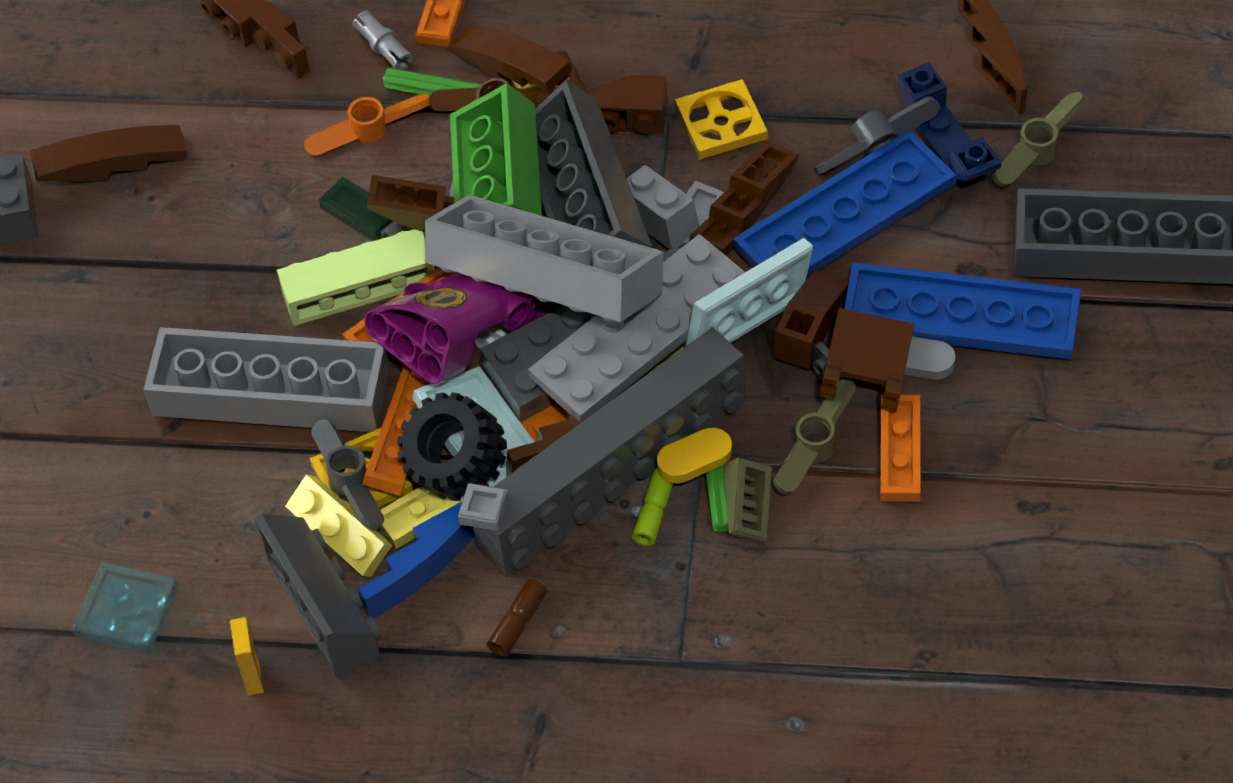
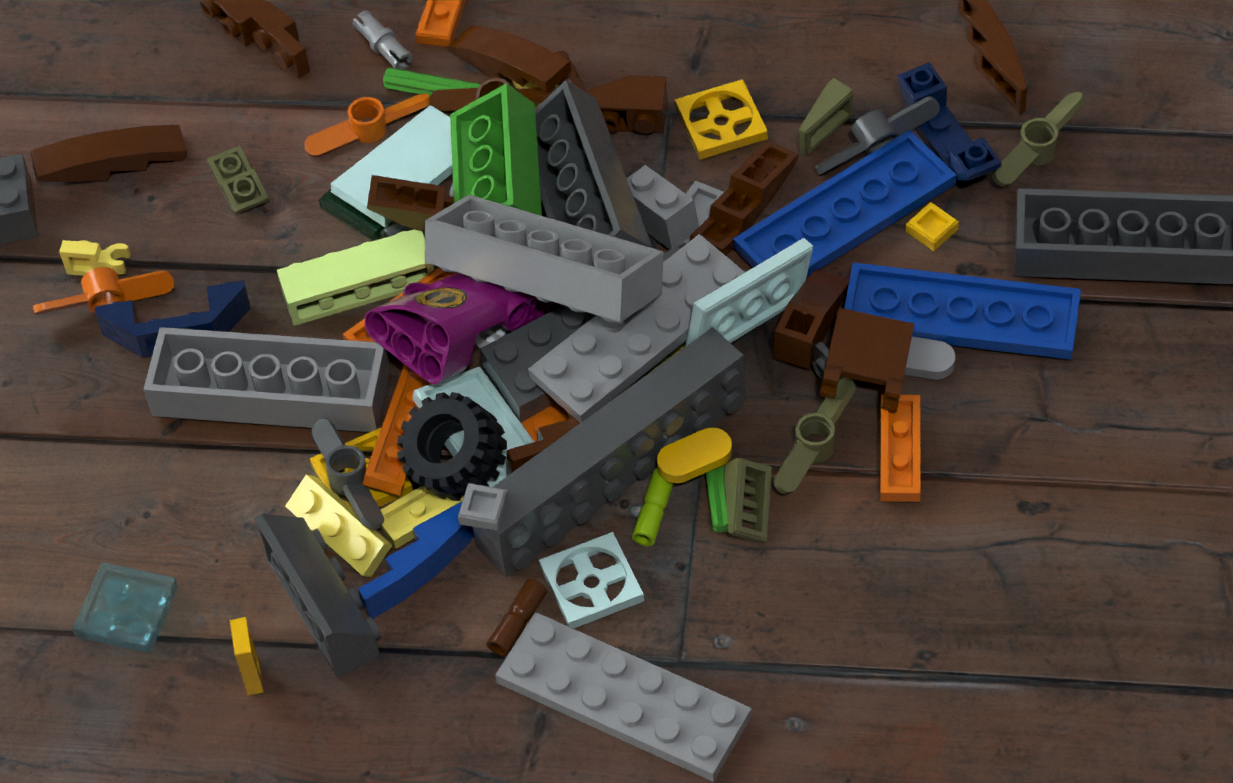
(84, 256): none -> light yellow plate
(104, 287): none -> orange piece
(120, 323): none -> dark blue slope
(237, 180): none -> olive slope
(414, 153): none -> light aqua tile
(579, 556): none -> light aqua piece
(624, 696): none -> light grey plate
(826, 115): none -> olive slope
(932, 226): none -> yellow tile

